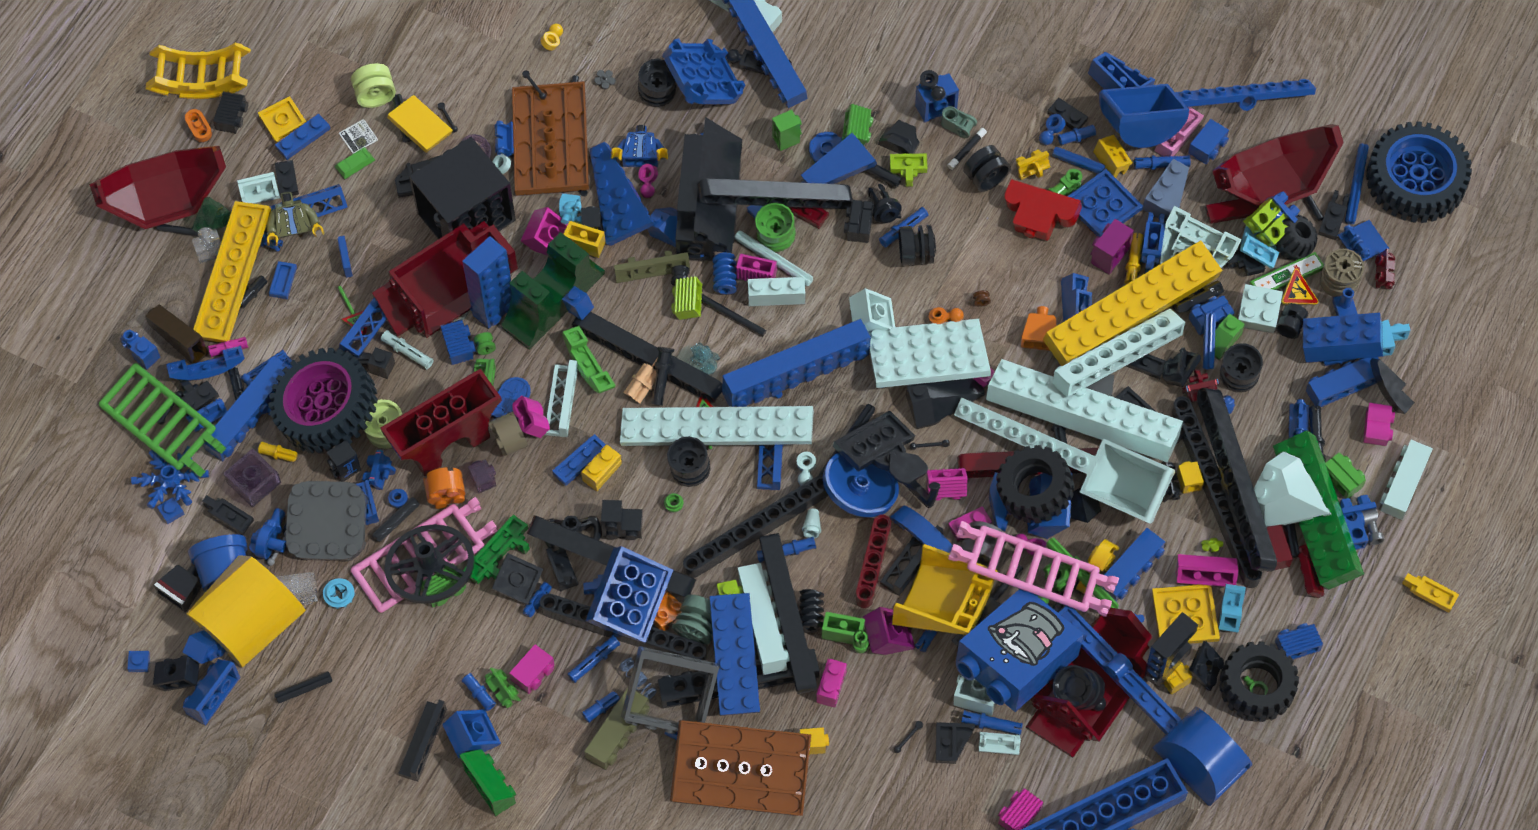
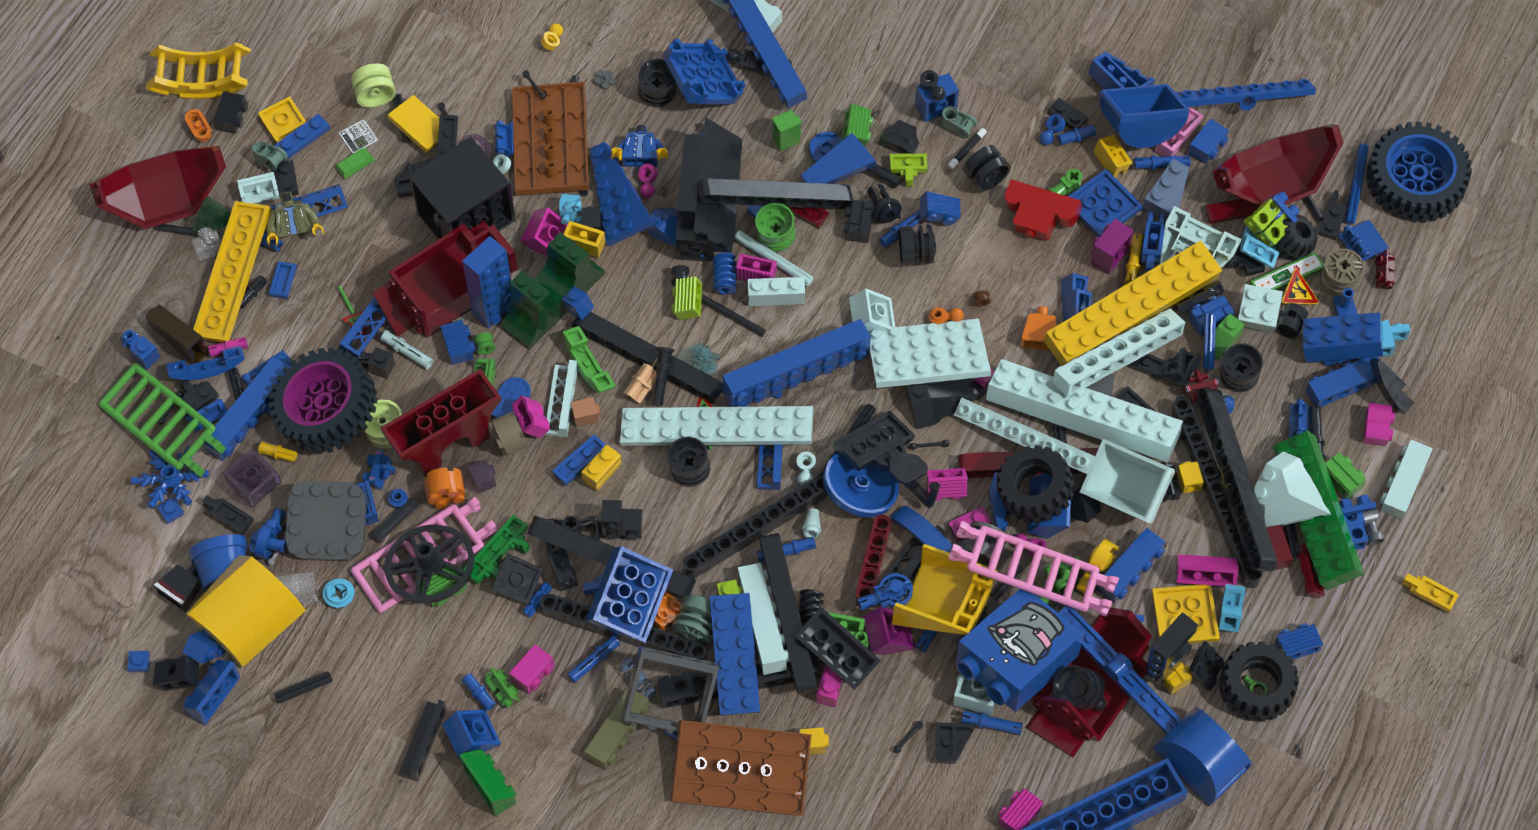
(268, 155): none -> sand green piece
(343, 461): black brick -> none
(345, 256): blue tile -> none
(447, 133): none -> black plate
(585, 411): none -> nougat brick
(600, 706): blue axle -> none
(649, 267): olive hinge -> none
(673, 498): bright green plate -> none
(837, 648): none -> black slope
(888, 592): none -> blue pin
(939, 208): none -> blue brick
(999, 743): light aqua hinge -> none
(1034, 165): yellow hips -> none
(1078, 160): blue axle -> none
(1082, 575): bright green axle -> none
(1212, 544): lime plant -> none

